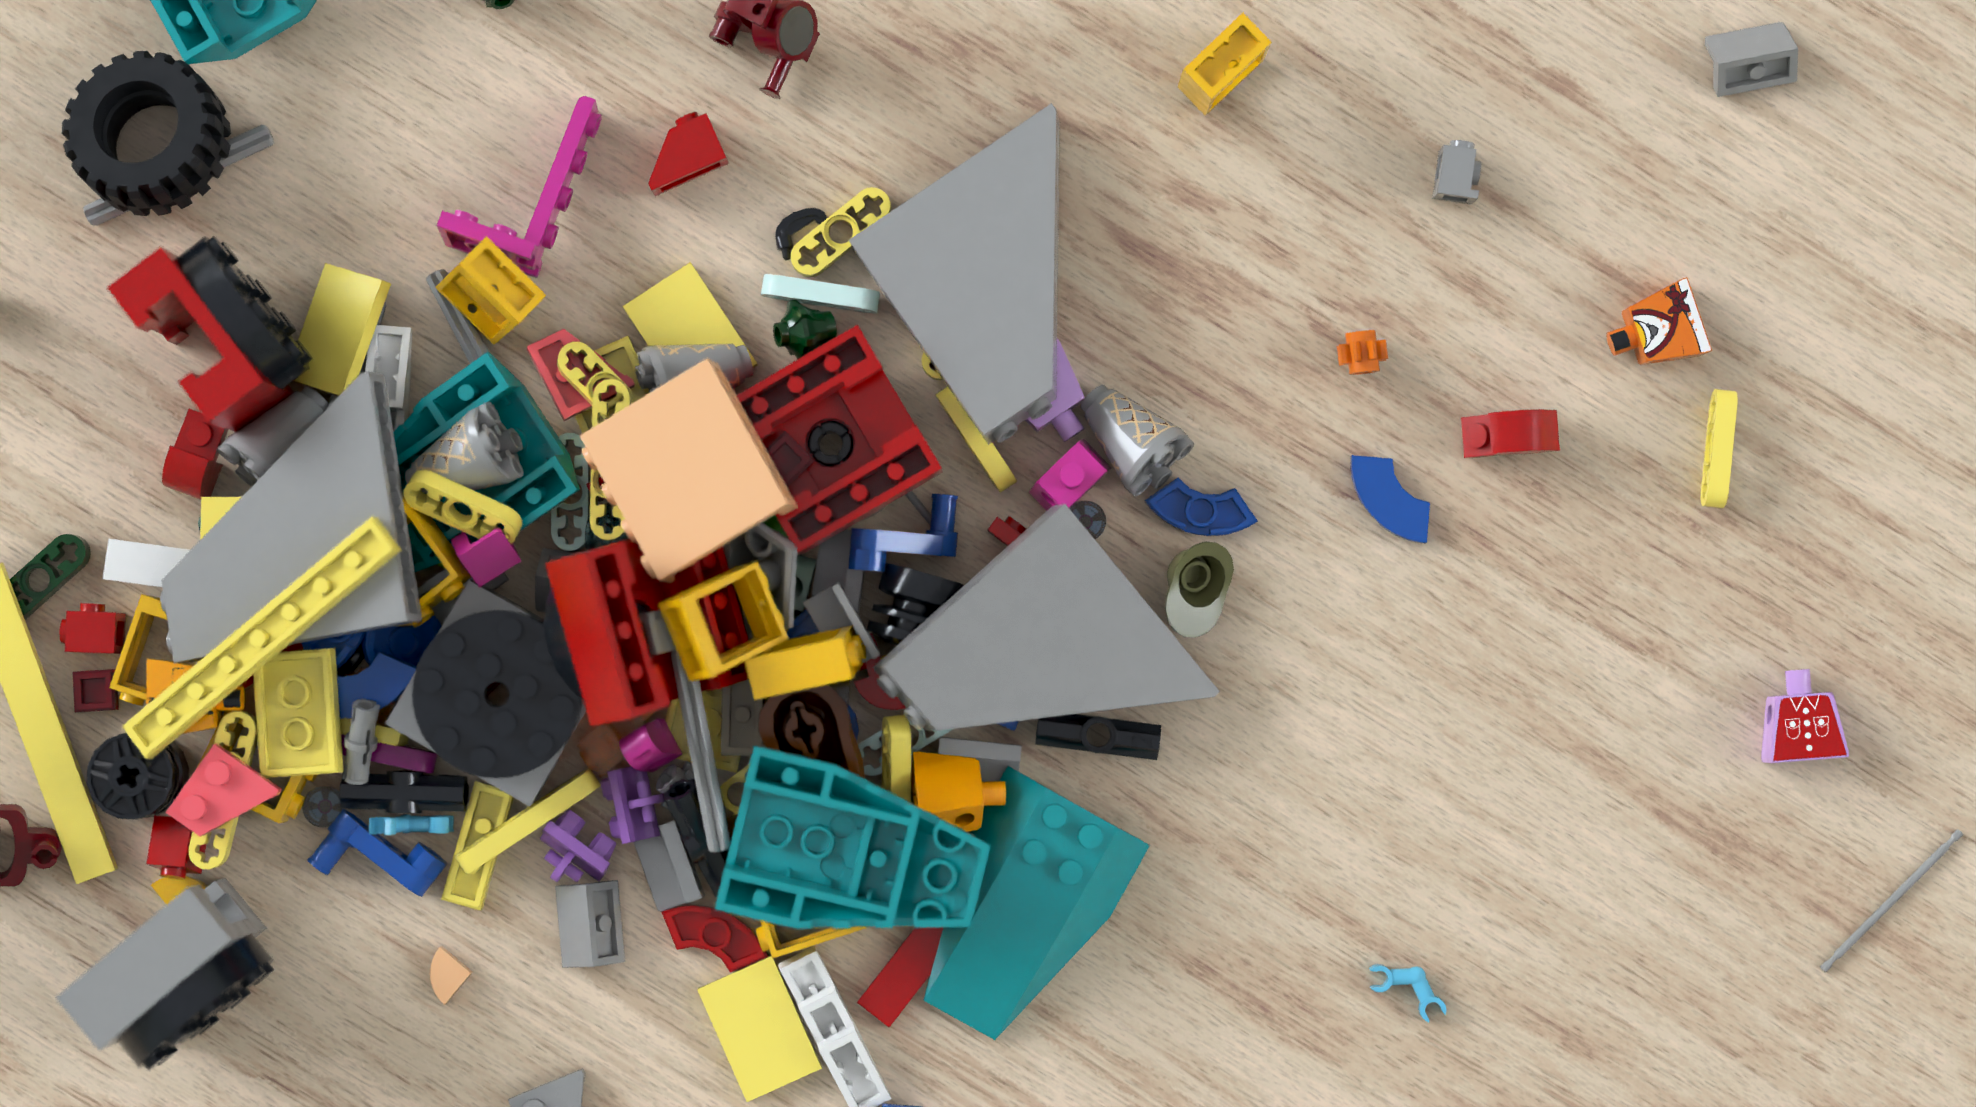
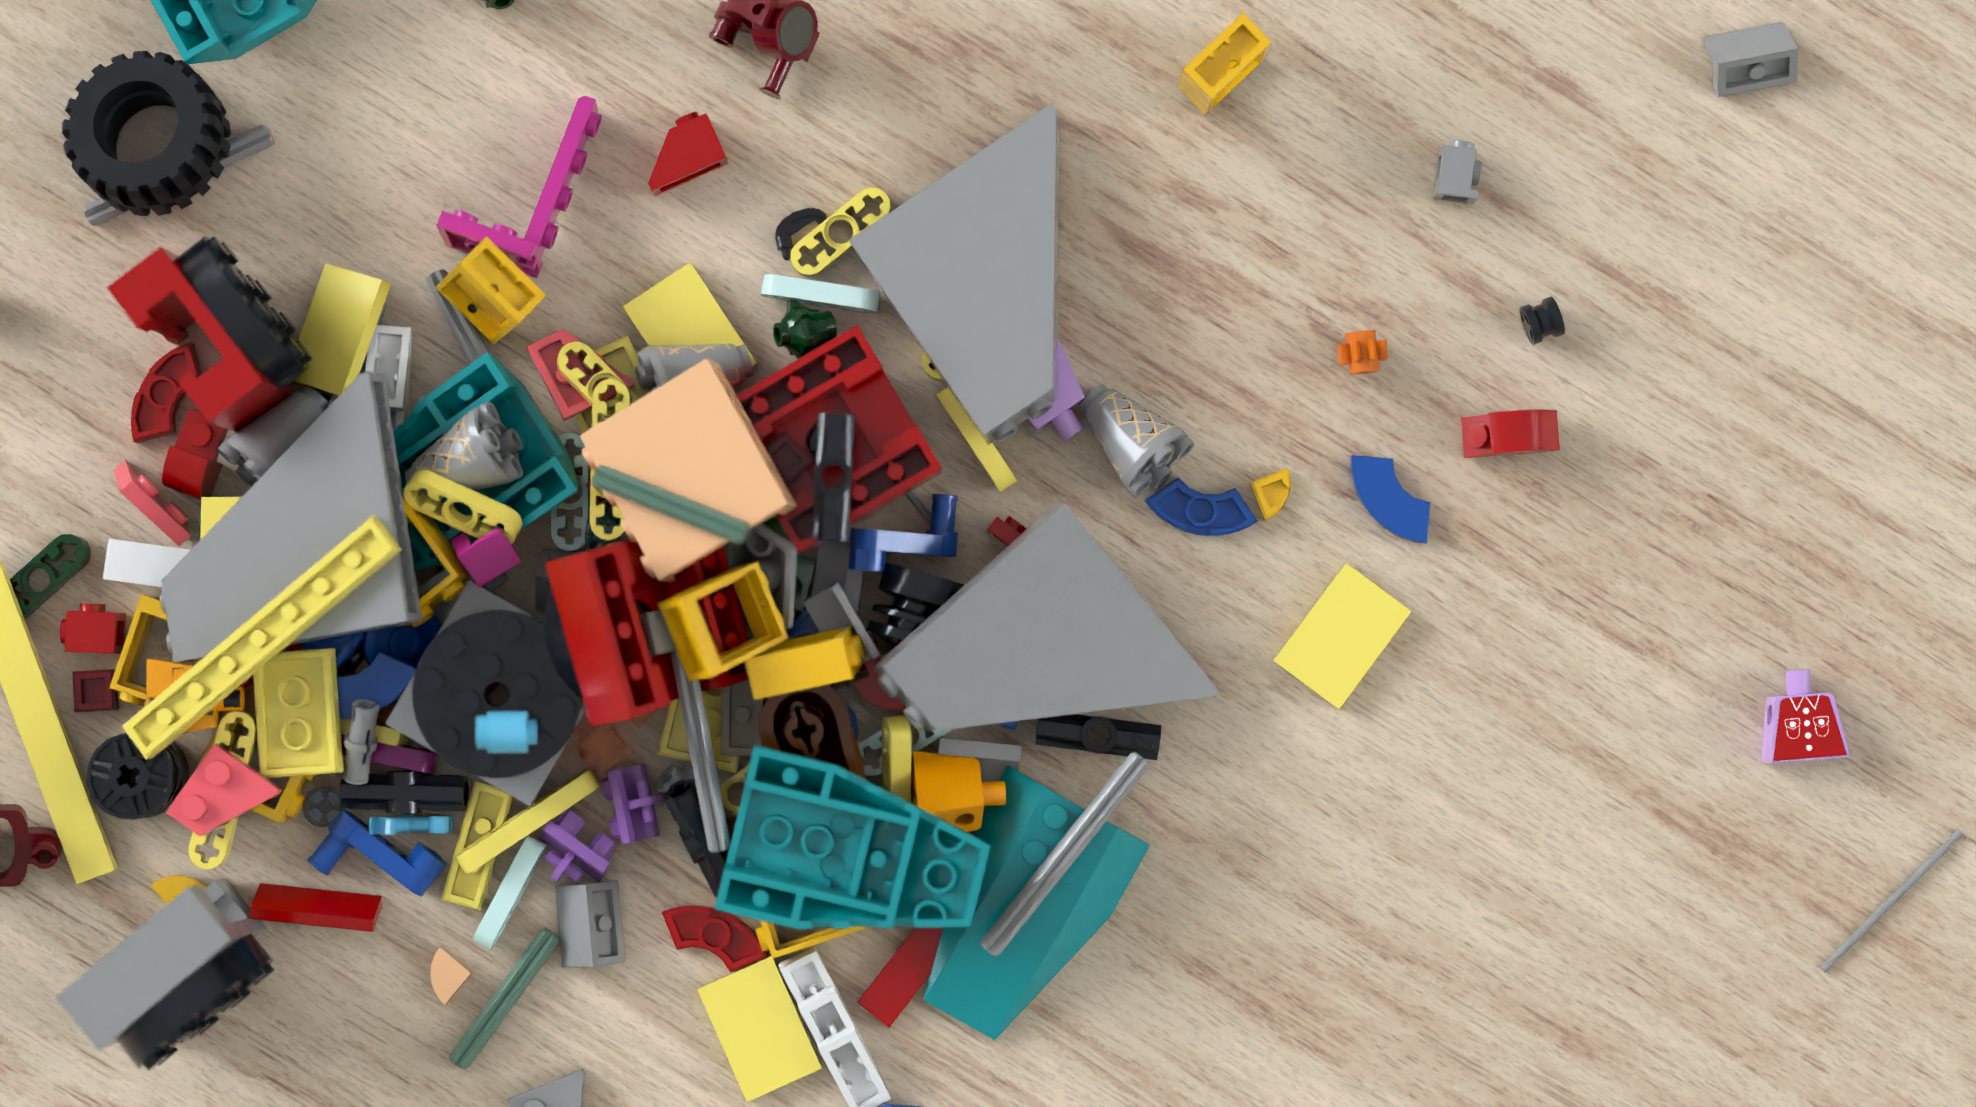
(145, 497): none -> coral wing
(161, 394): none -> red tile
(170, 848): red brick -> none
(316, 907): none -> red tile
(504, 998): none -> sand green axle
(506, 731): none -> medium azure brick
(509, 892): none -> light aqua beam
(650, 746): dark pink leg -> none
(669, 868): light grey panel -> none
(671, 504): none -> sand green axle
(836, 449): none -> black piece
(1064, 854): none -> light grey axle
(1070, 476): dark pink torso -> none
(1090, 516): clear smoke tile -> none
(1198, 588): olive piece -> none
(1272, 492): none -> yellow tile
(1342, 636): none -> light yellow tile
(1409, 976): medium azure arm -> none
(1542, 320): none -> black wheel
(1662, 327): torso -> none
(1719, 448): light yellow beam -> none

